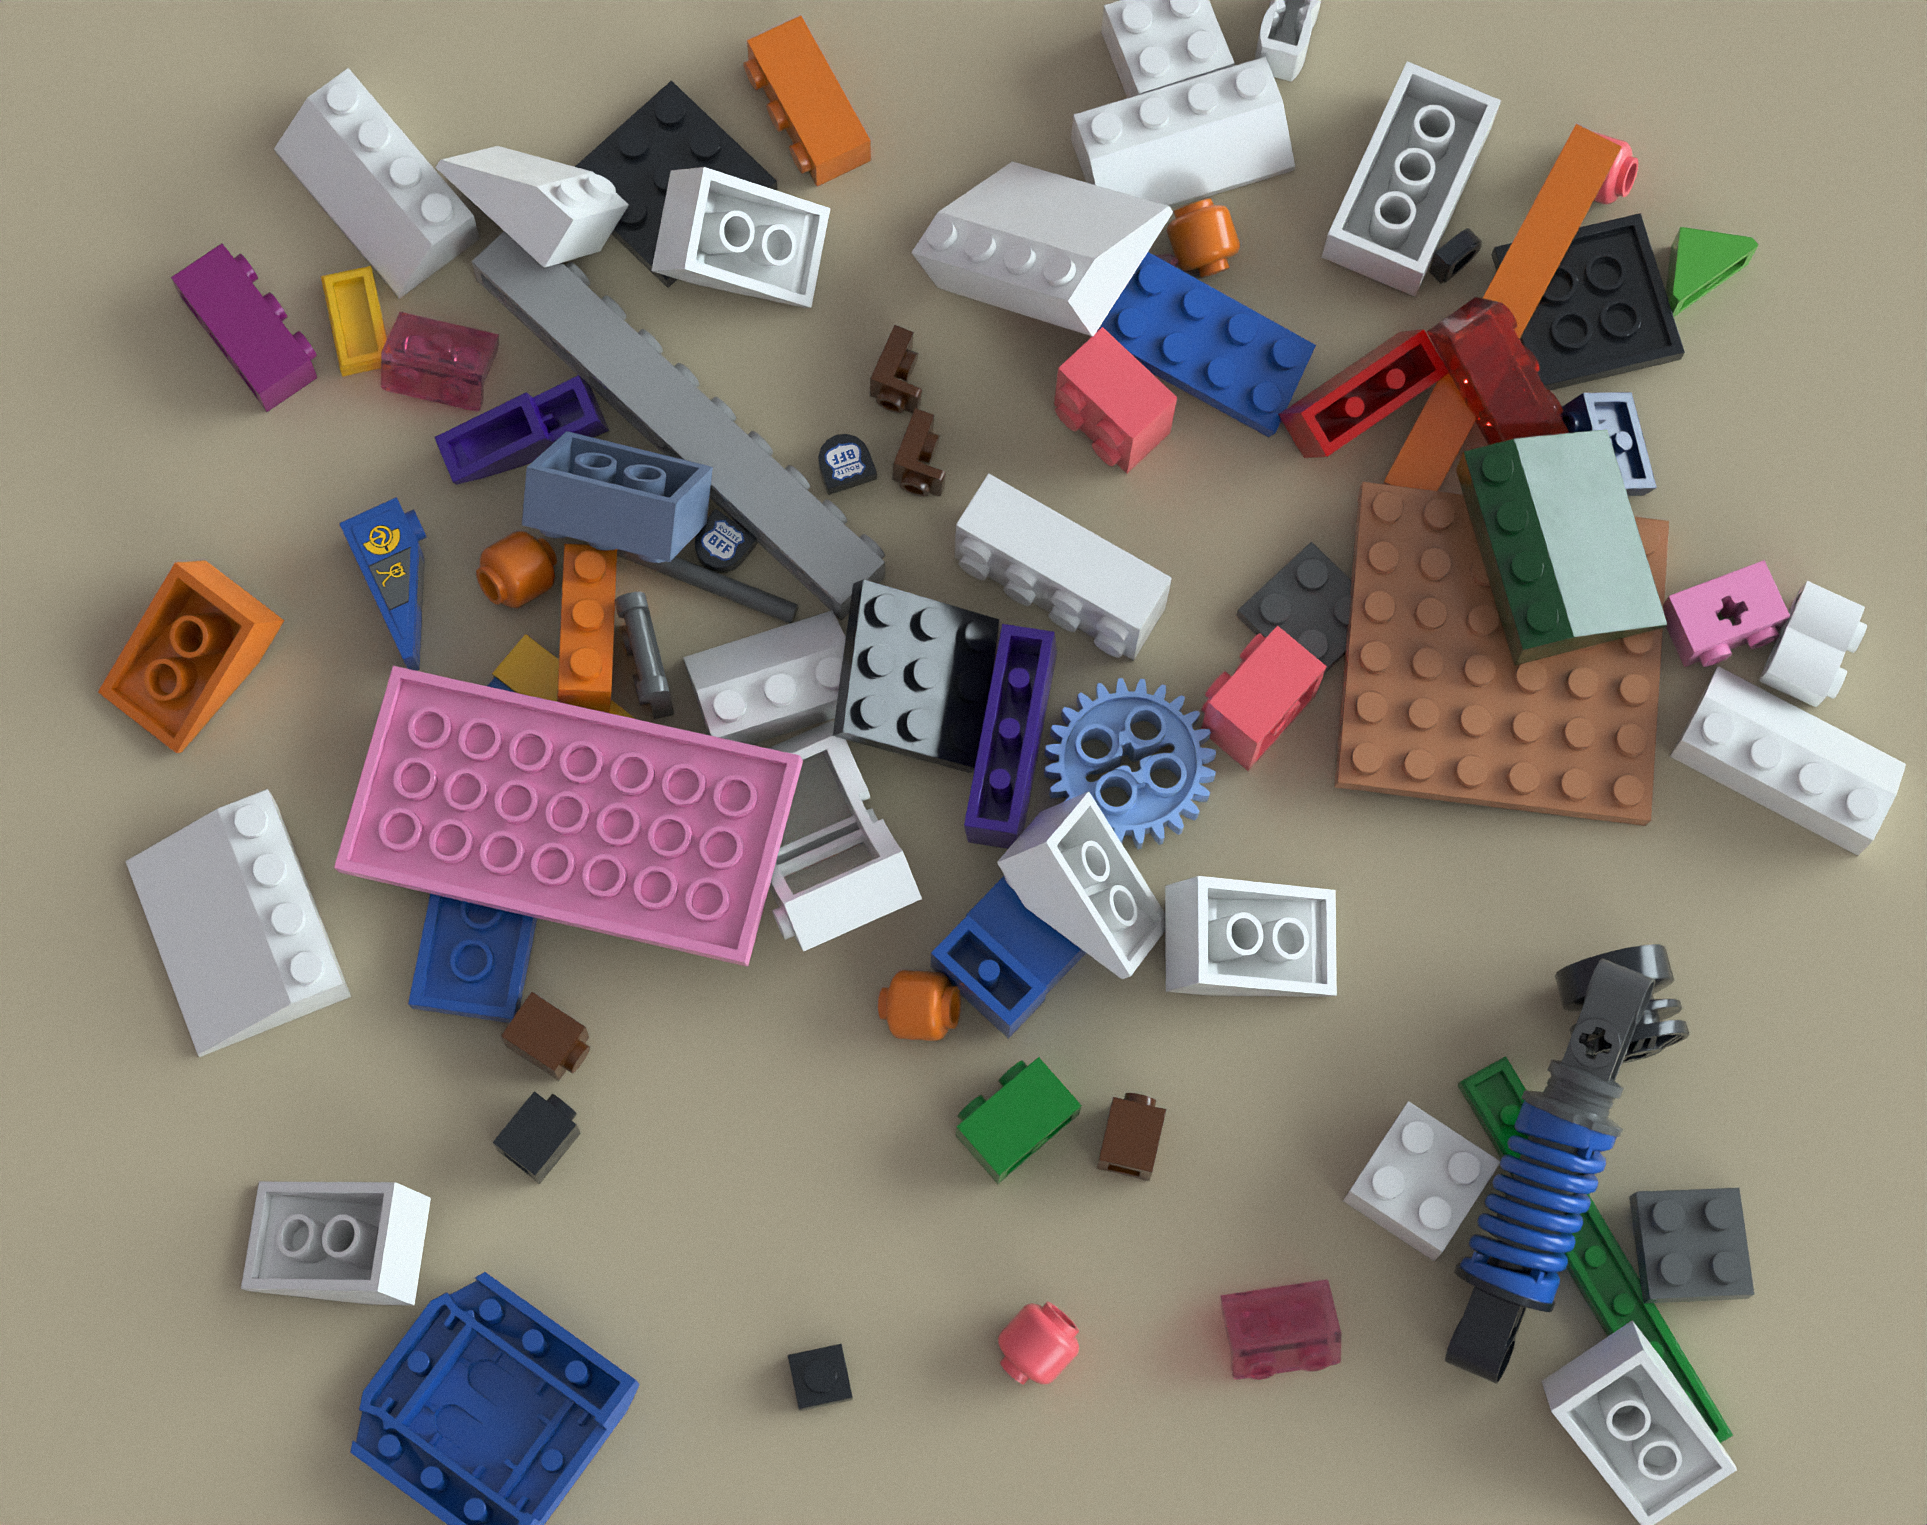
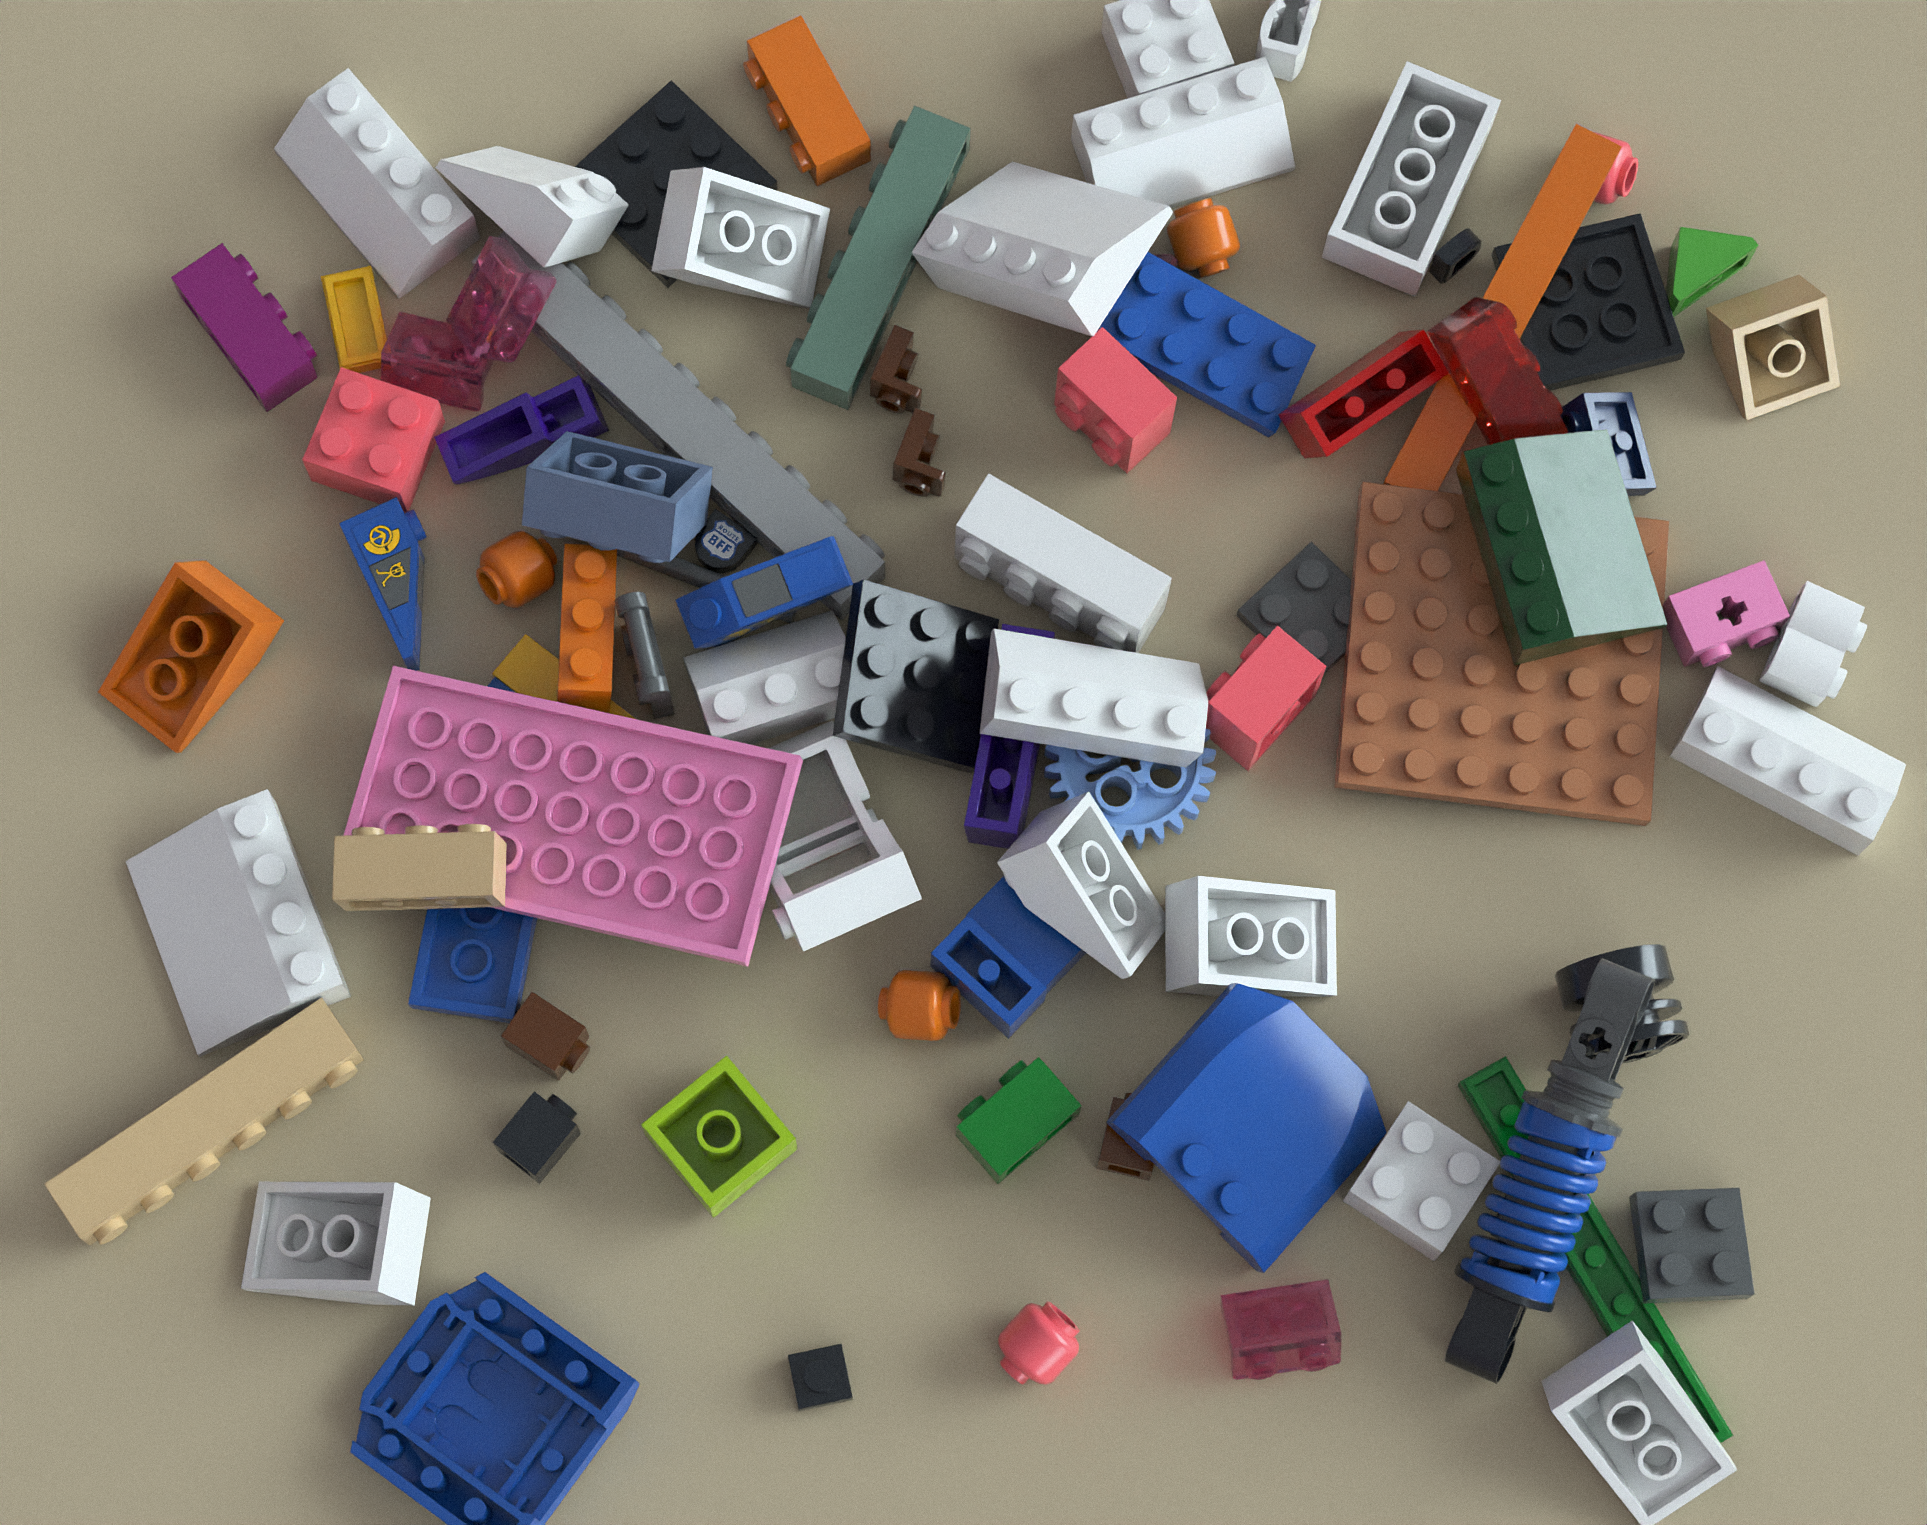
(204, 1124): none -> tan brick
(373, 439): none -> coral brick
(419, 869): none -> tan brick
(499, 303): none -> clear pink bracket
(719, 1136): none -> lime brick
(763, 593): none -> slope
(845, 463): tile -> none
(879, 257): none -> sand green brick
(1094, 699): none -> white slope
(1254, 1119): none -> blue wedge
(1774, 345): none -> tan slope

